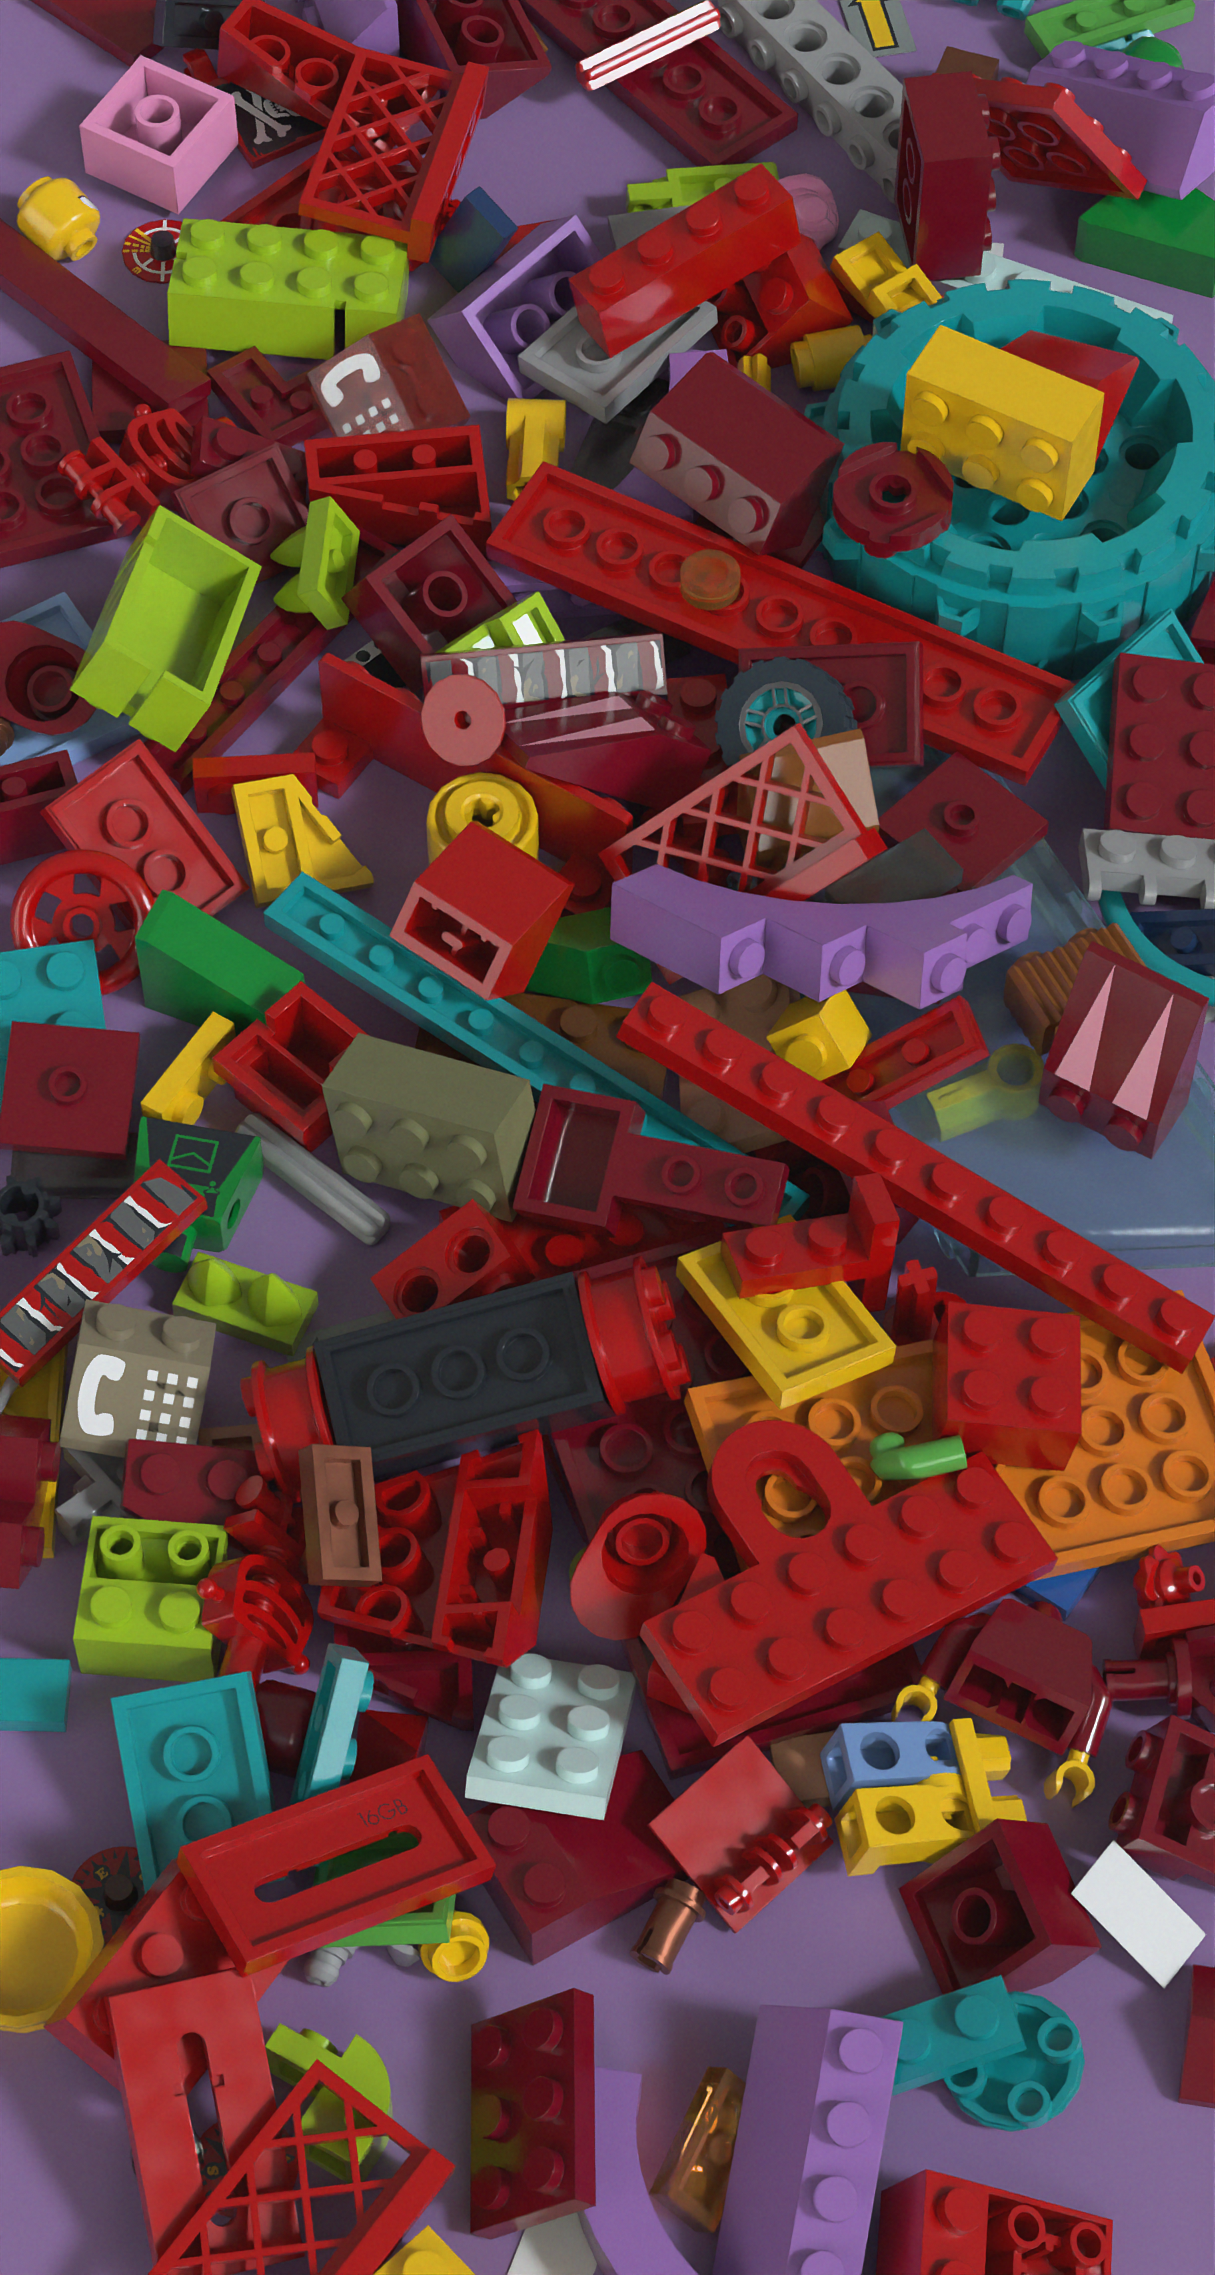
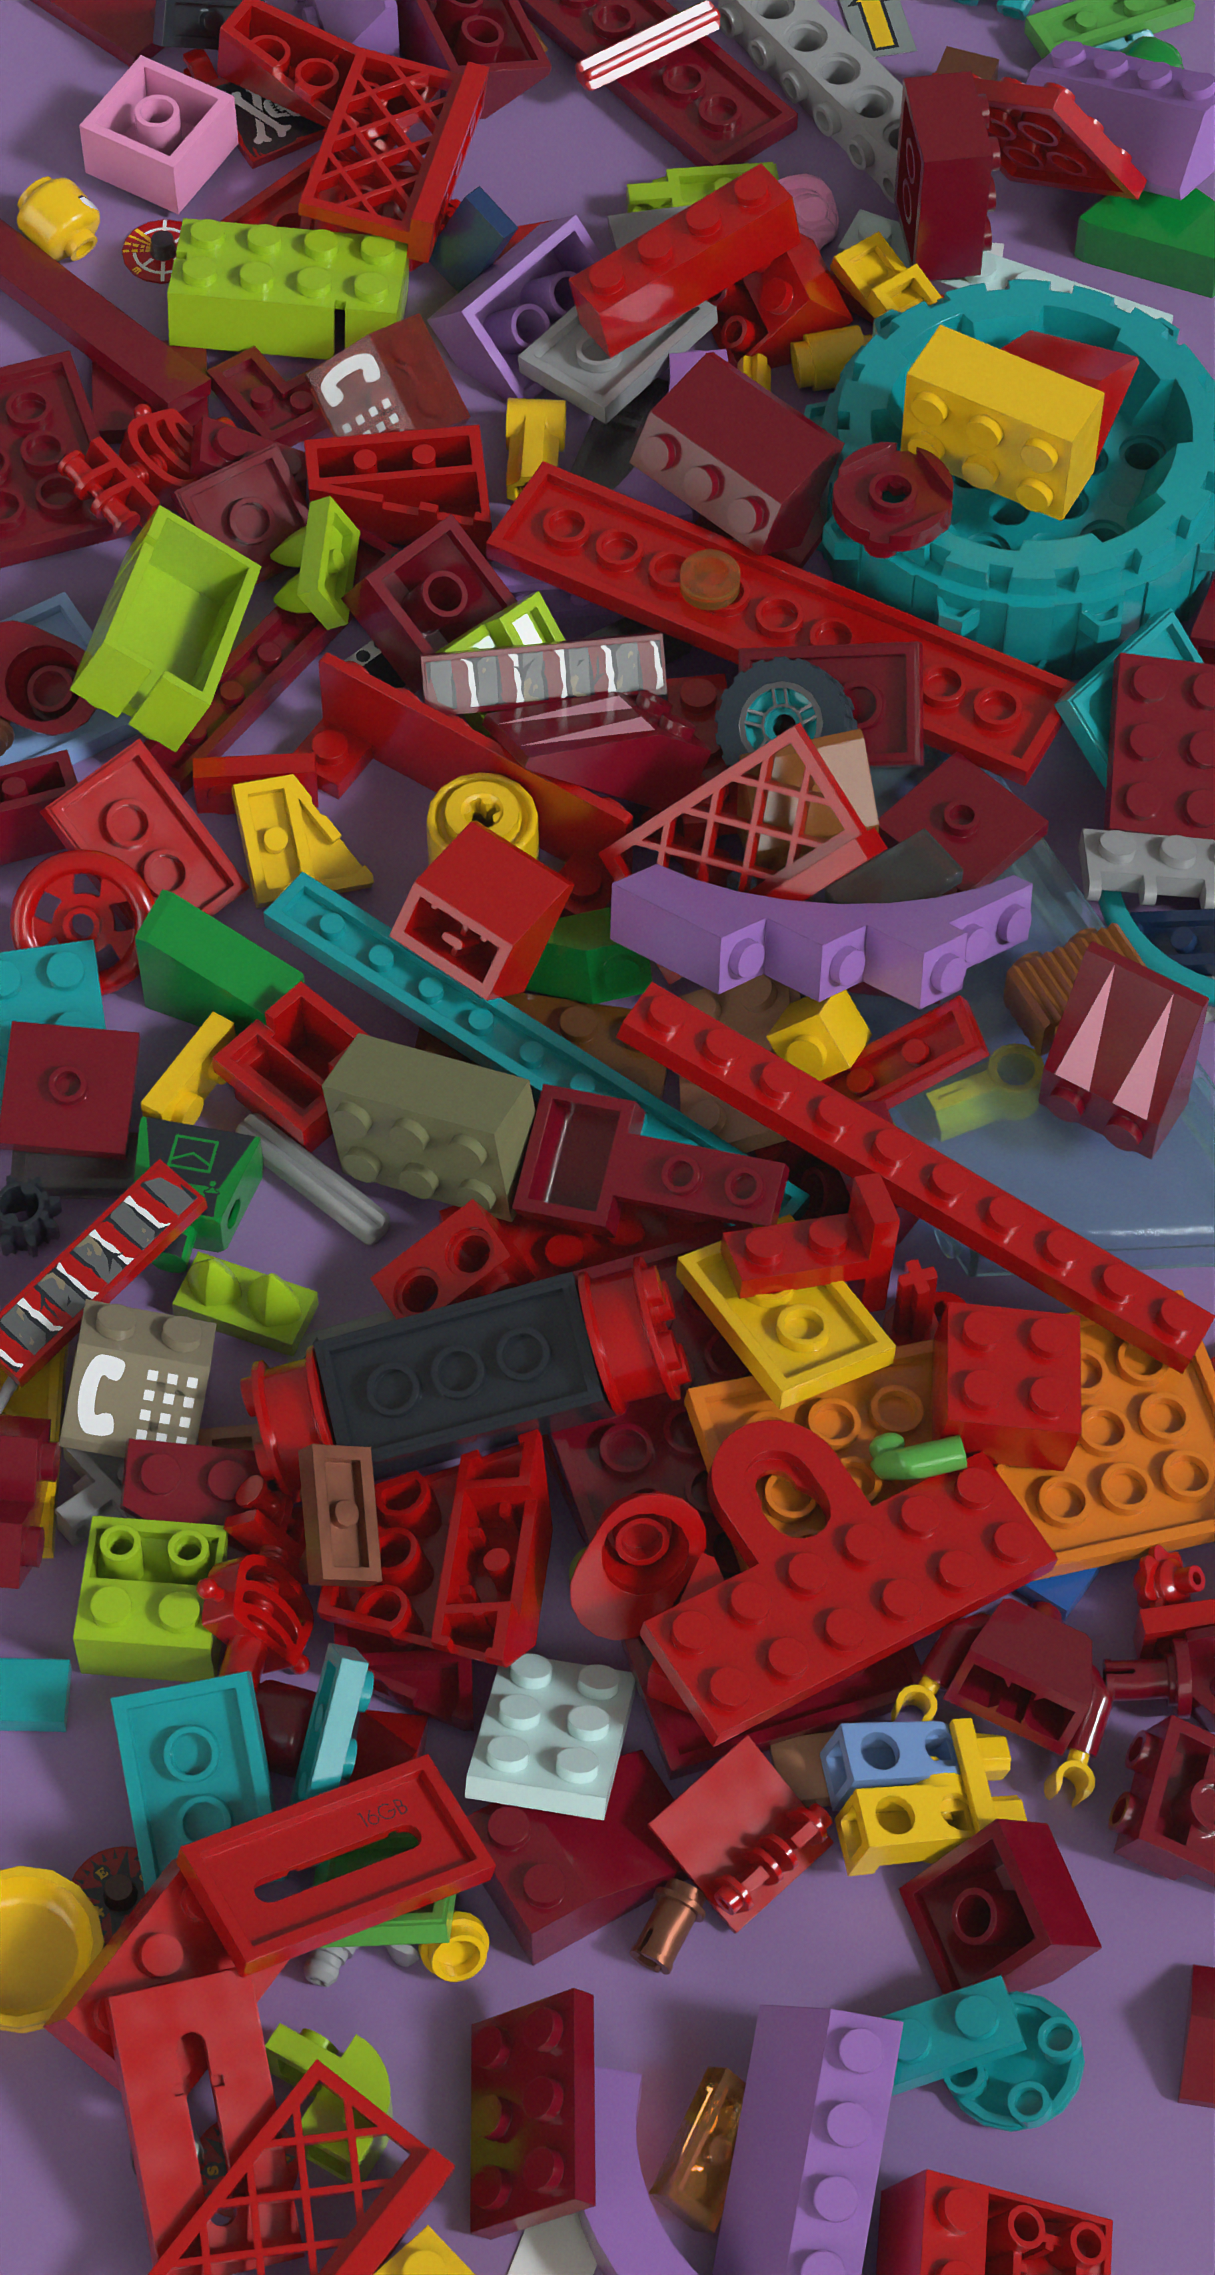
(463, 719): piece -> none
(1138, 1914): white sticker -> none

